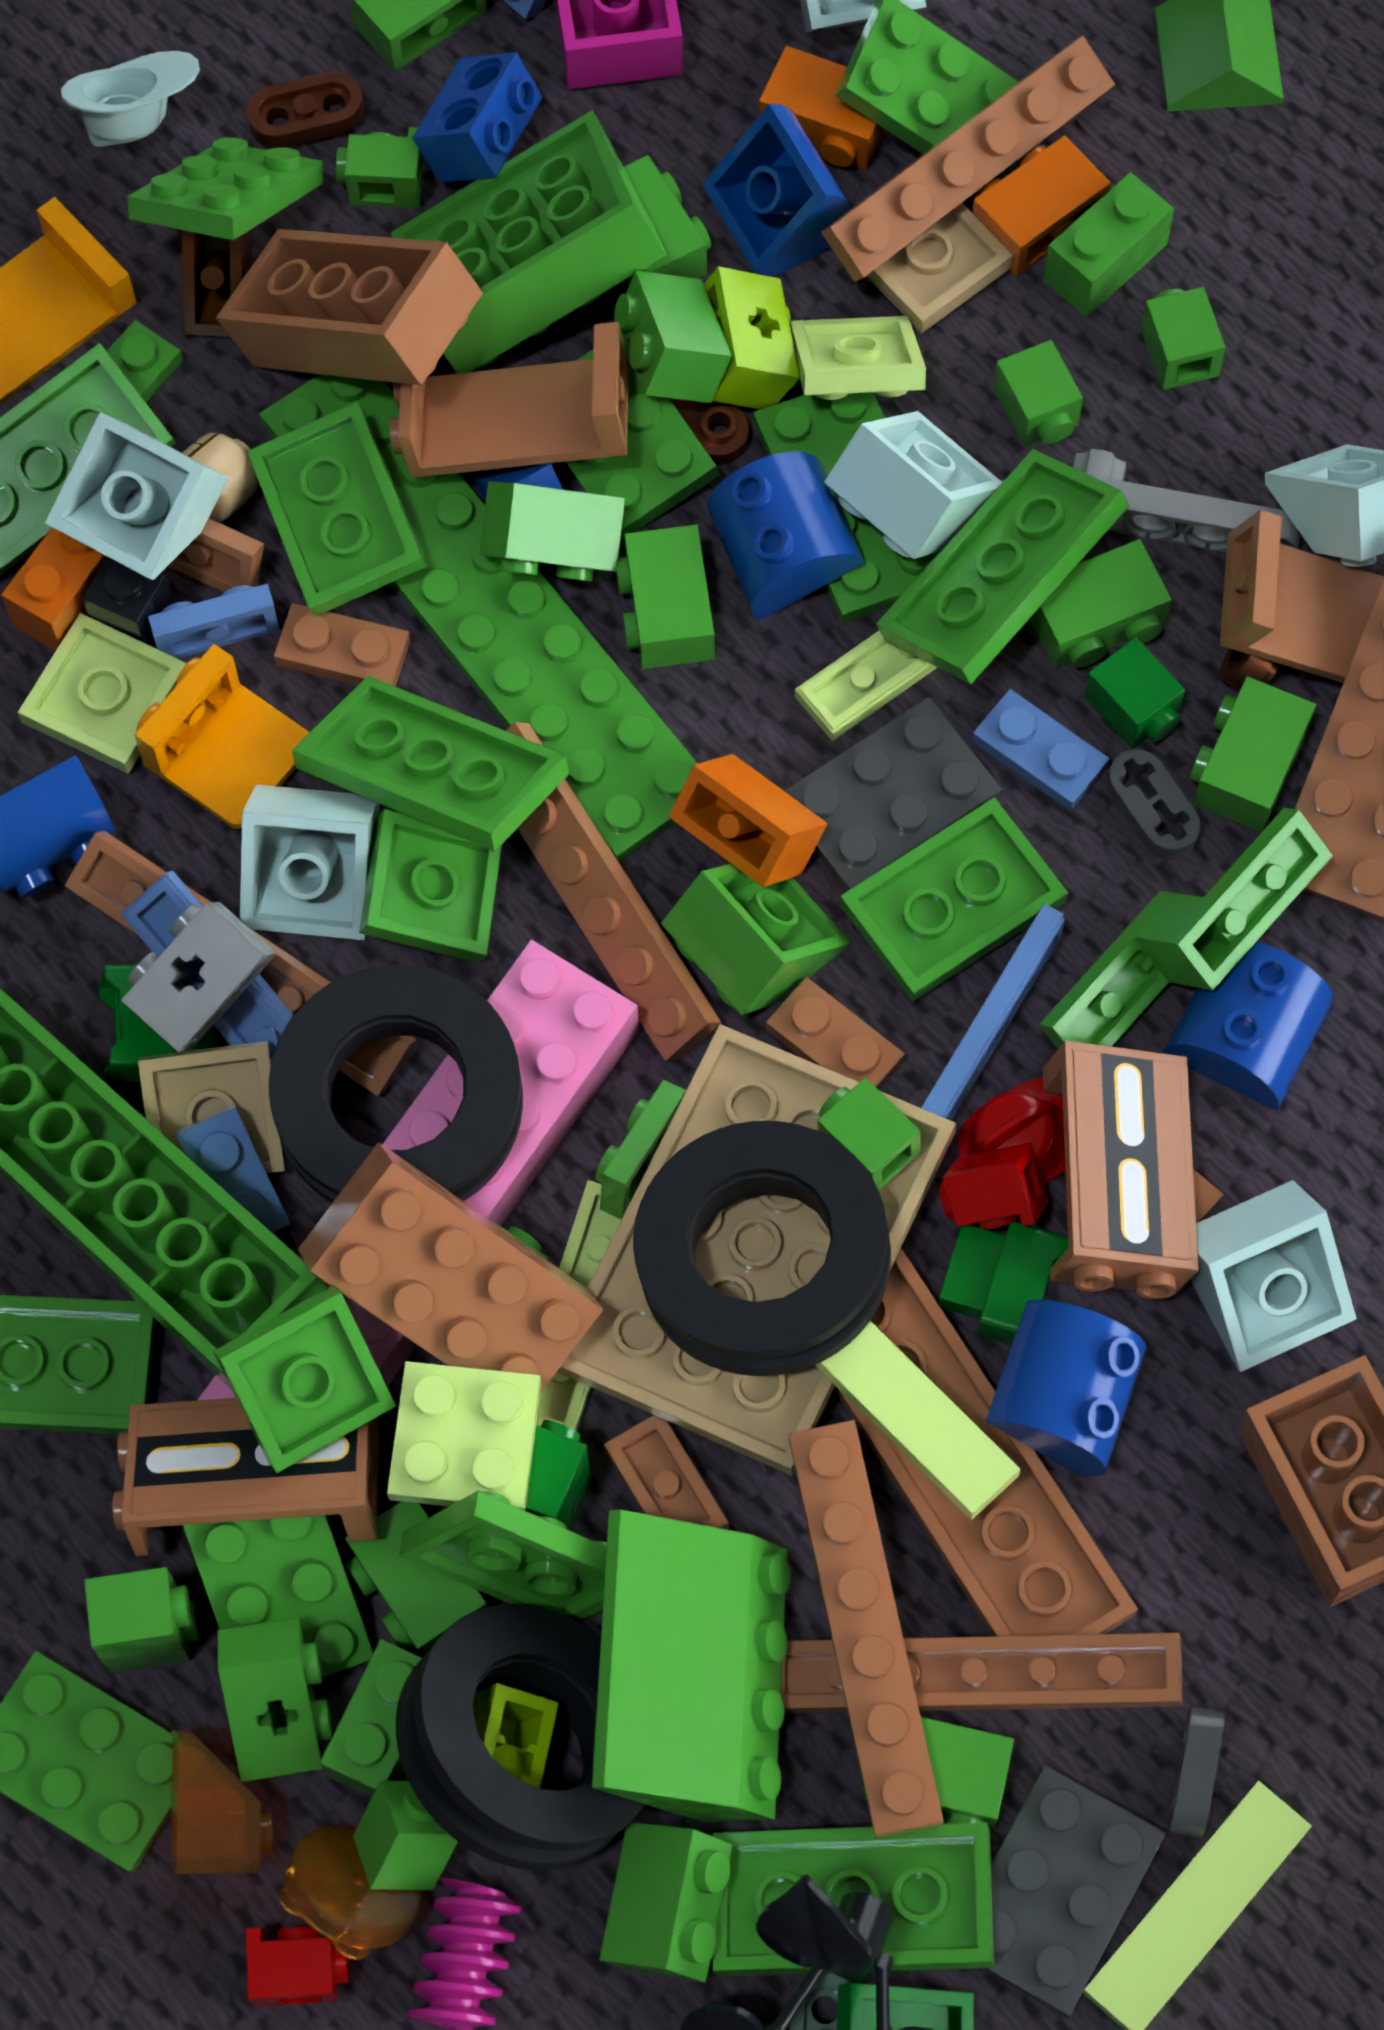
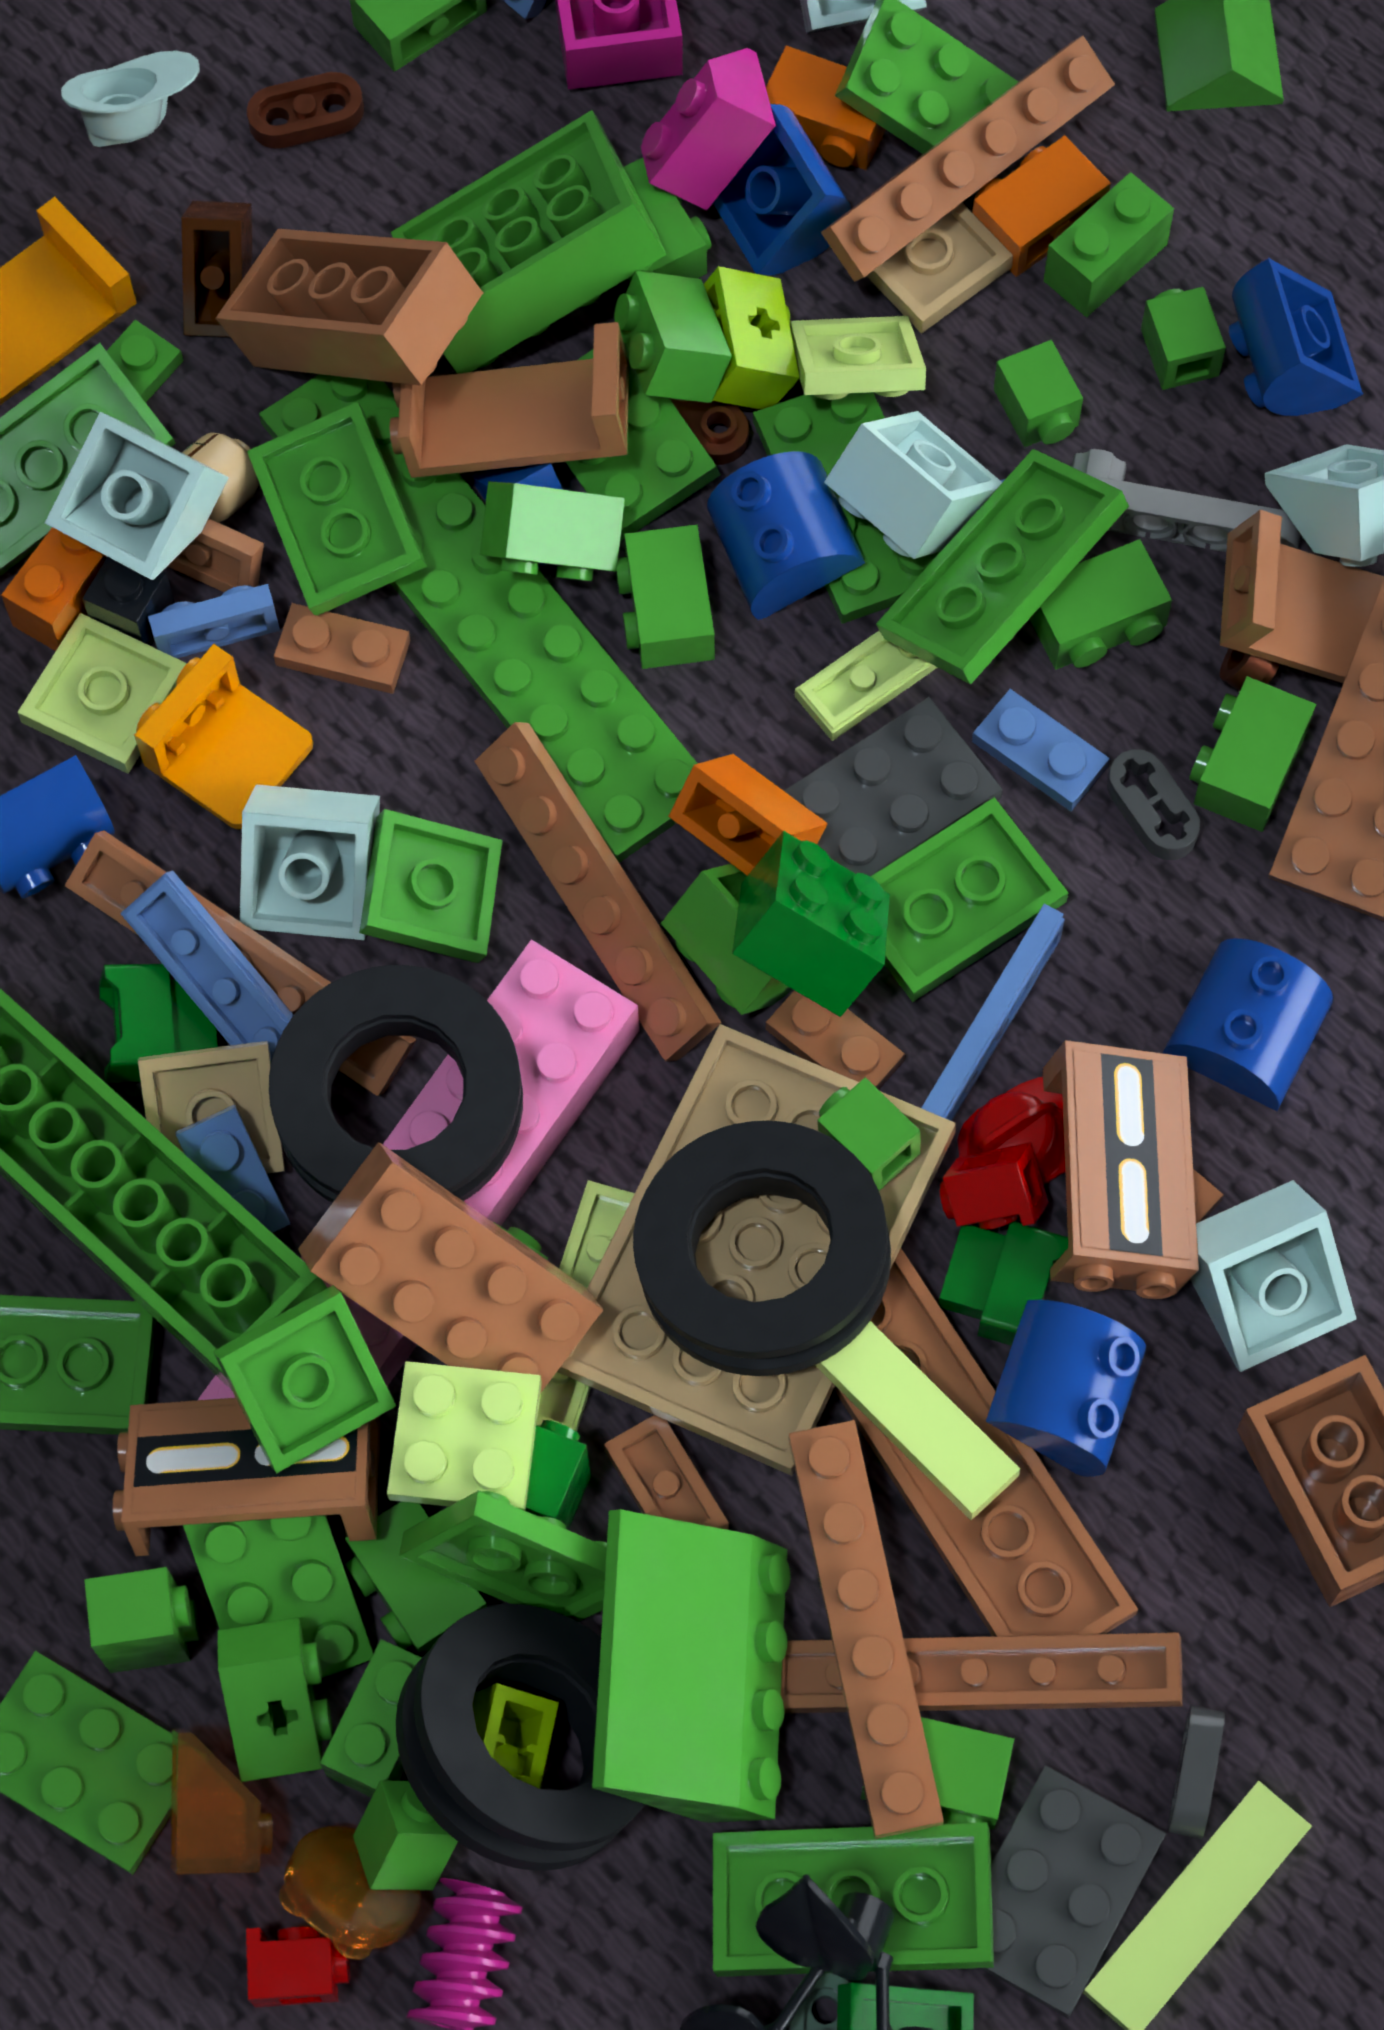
(226, 189): bright green plate -> none
(231, 959): light grey brick -> none
(381, 170): bright green brick -> none
(431, 763): bright green plate -> none
(477, 117): blue brick -> none
(625, 1166): bright green plate -> none
(666, 1902): bright green brick -> none
(710, 129): none -> dark pink slope
(812, 923): none -> green brick
(1135, 695): green brick -> none
(1190, 936): bright green bracket -> none
(1292, 342): none -> blue brick

